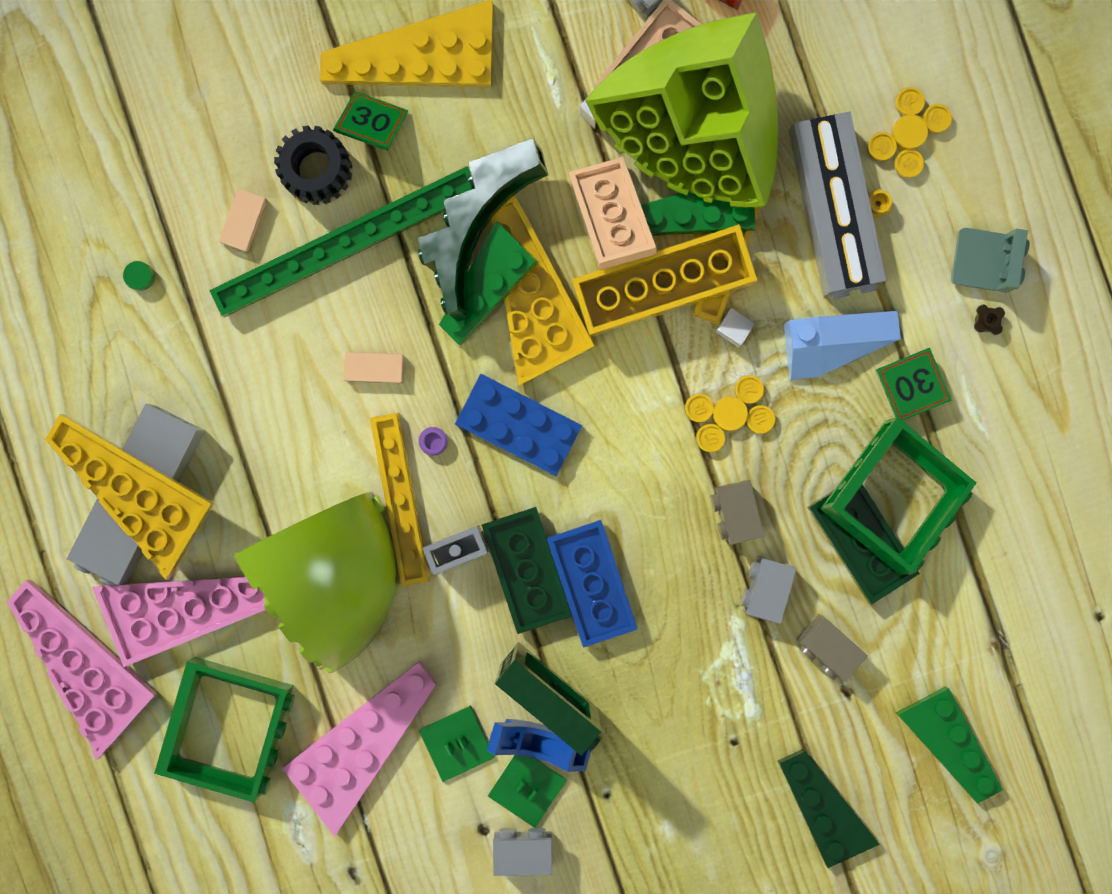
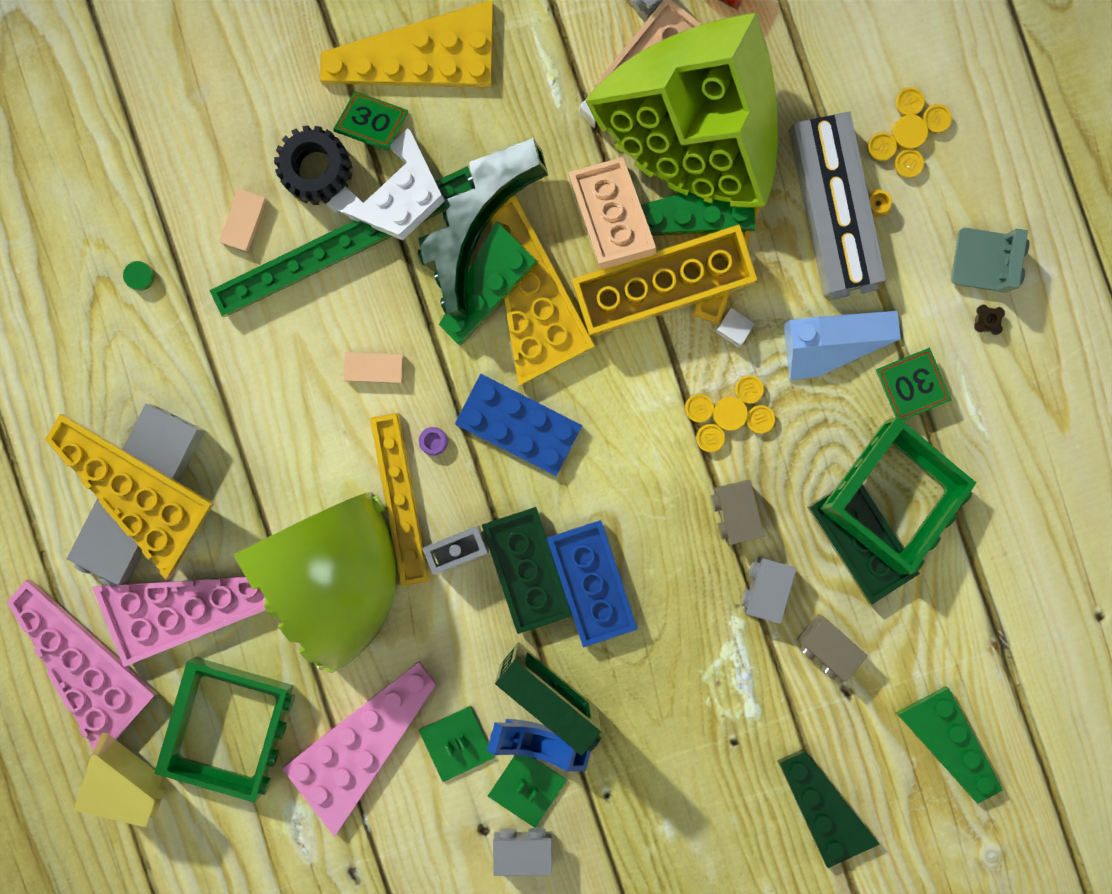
(119, 785): none -> light yellow slope
(401, 201): none -> white wing

